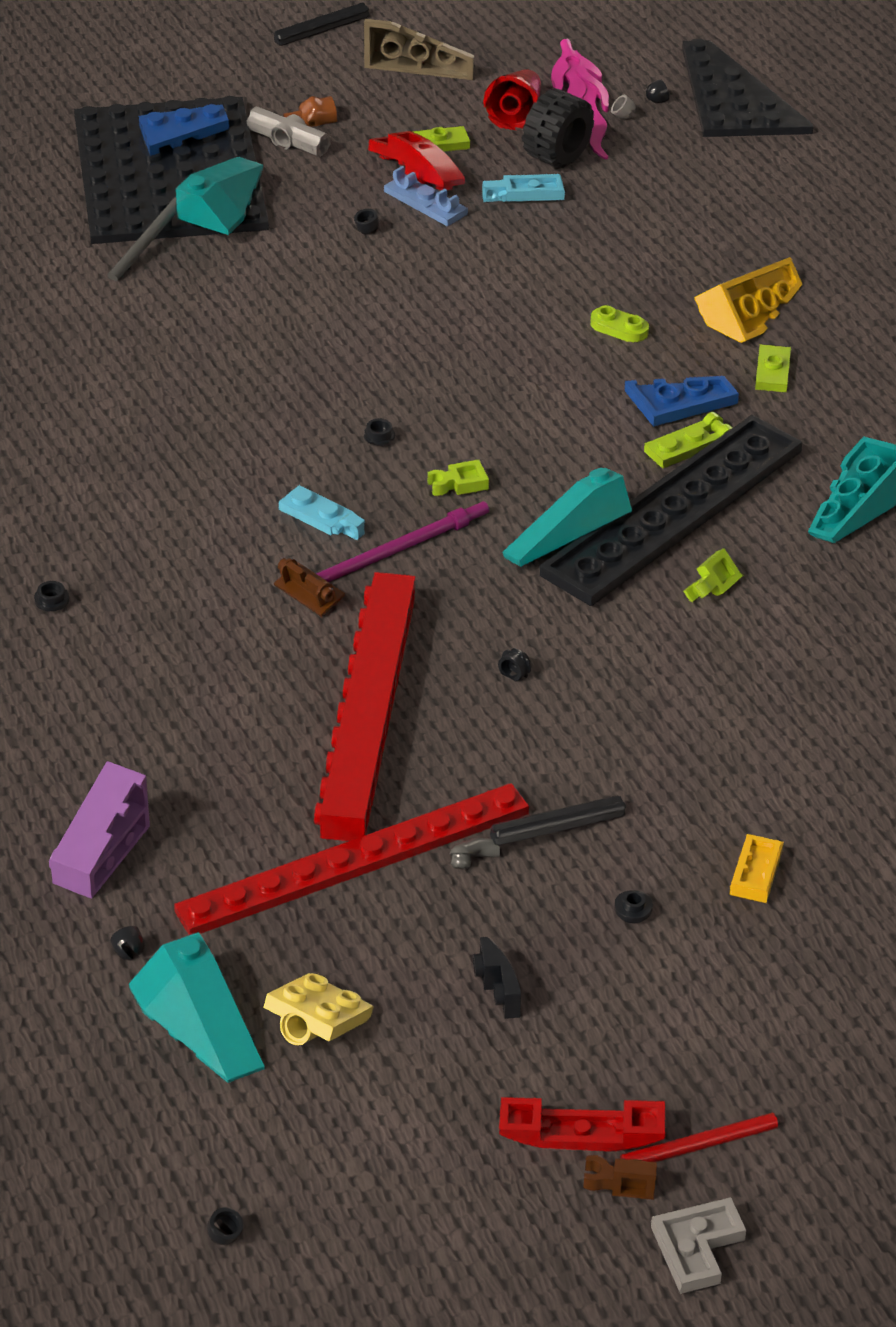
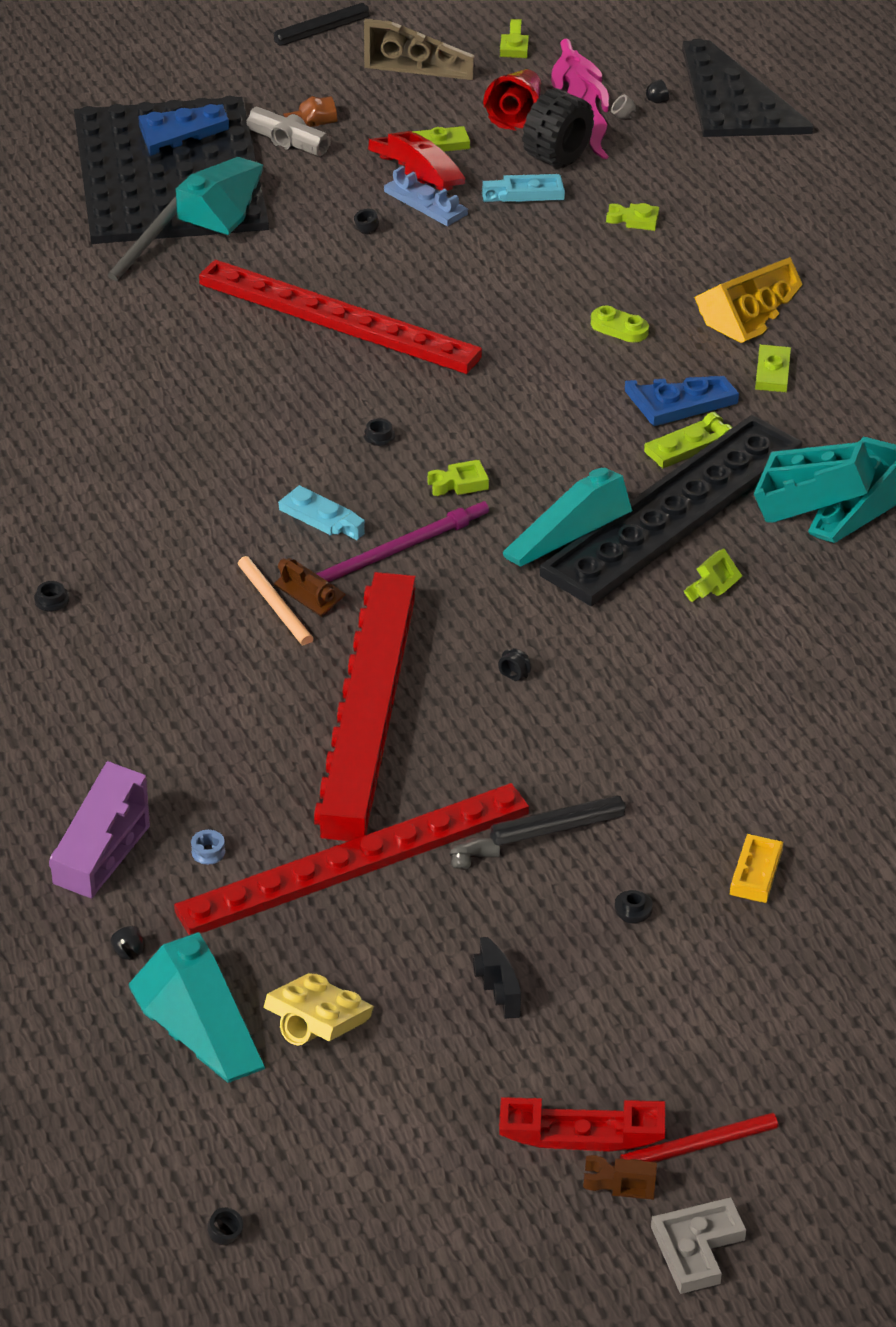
(208, 856): none -> medium blue bush
(275, 601): none -> light nougat bar
(341, 316): none -> red plate
(514, 44): none -> lime plate
(636, 216): none -> lime plate
(812, 479): none -> teal wedge

